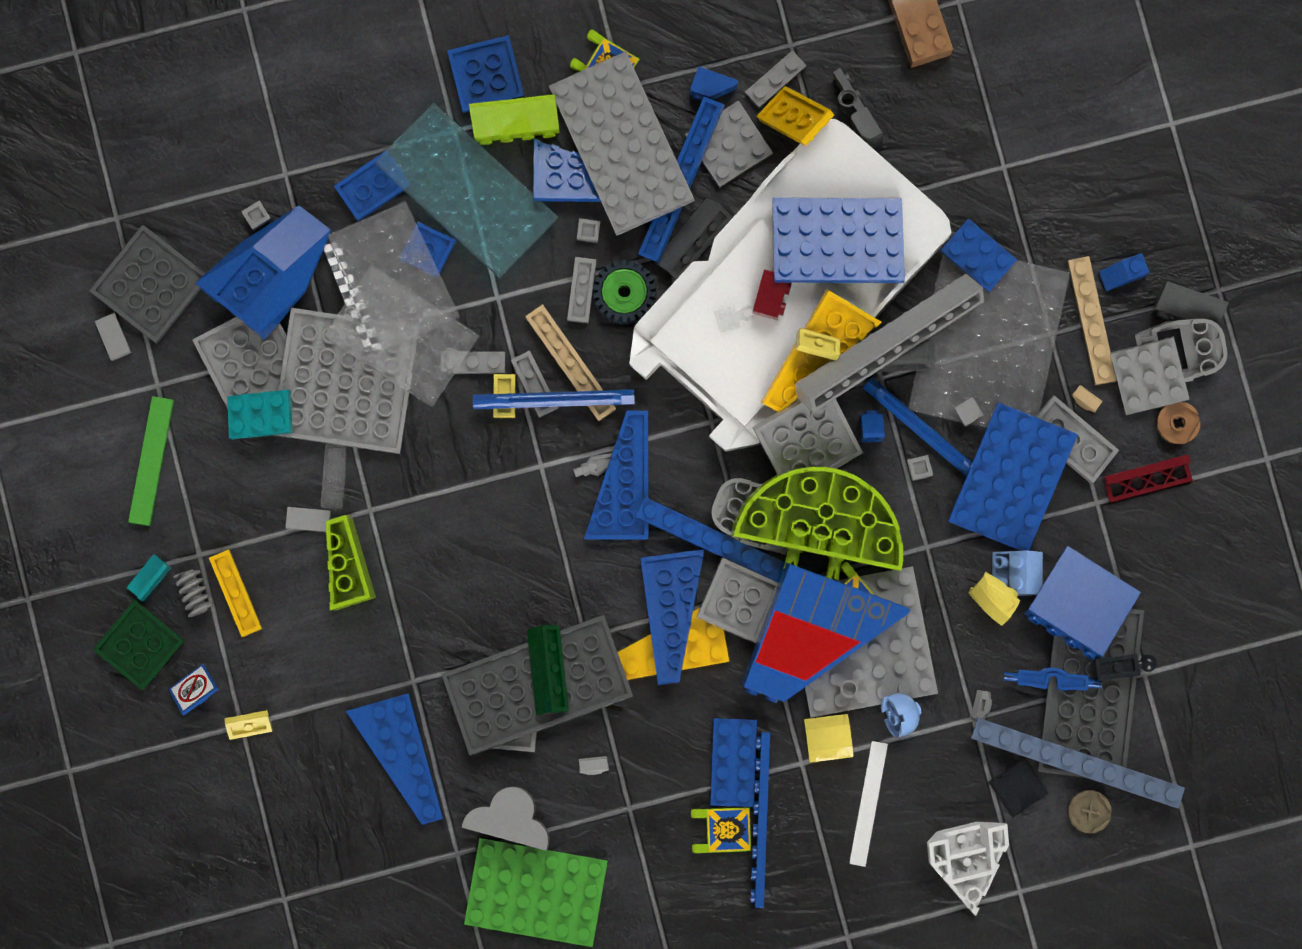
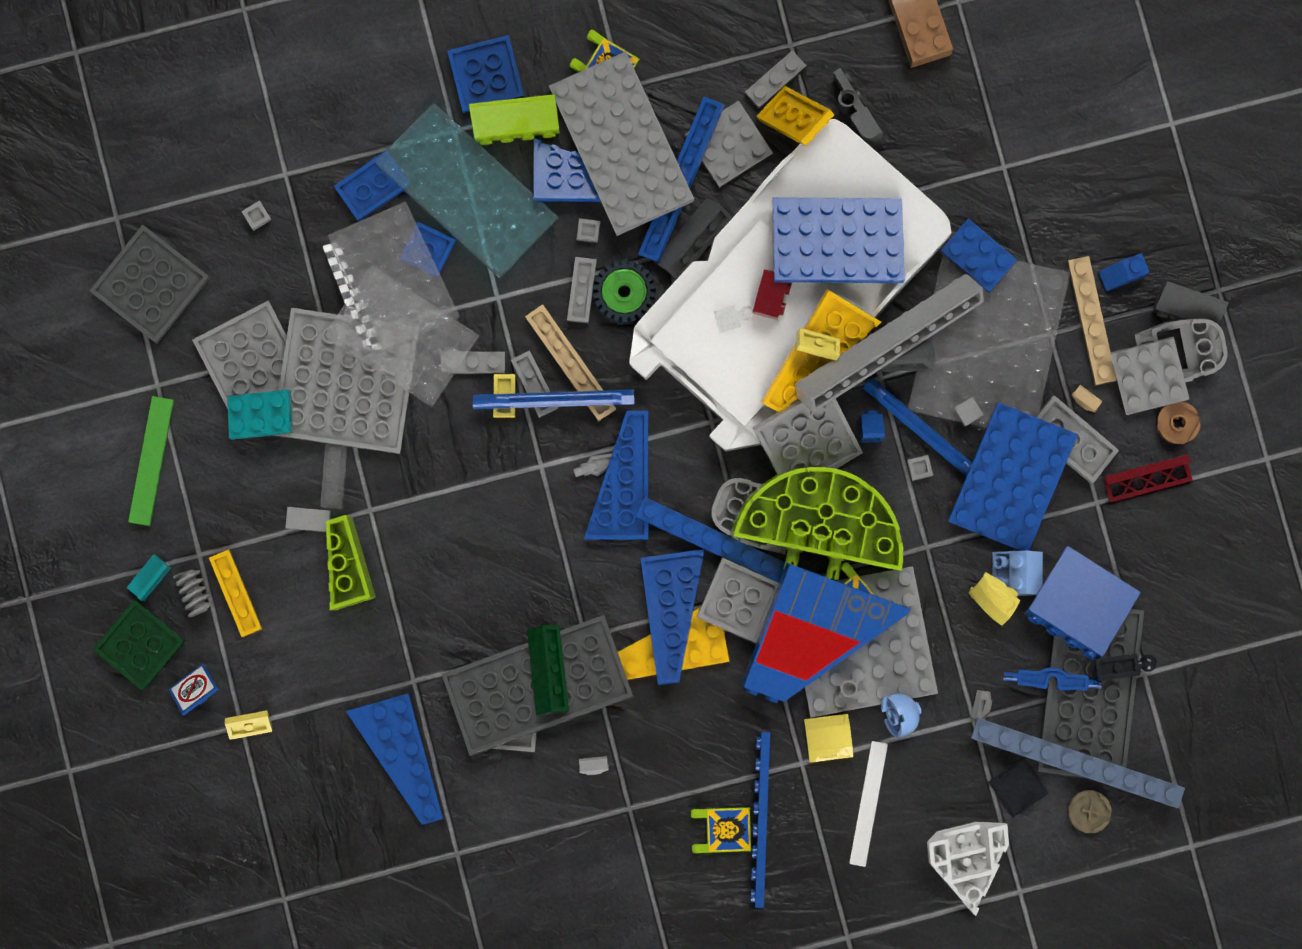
(113, 337): light grey tile -> none
(268, 270): blue wedge -> none
(510, 818): light grey brick -> none
(536, 892): bright green plate -> none
(711, 85): blue slope -> none
(733, 762): blue plate -> none

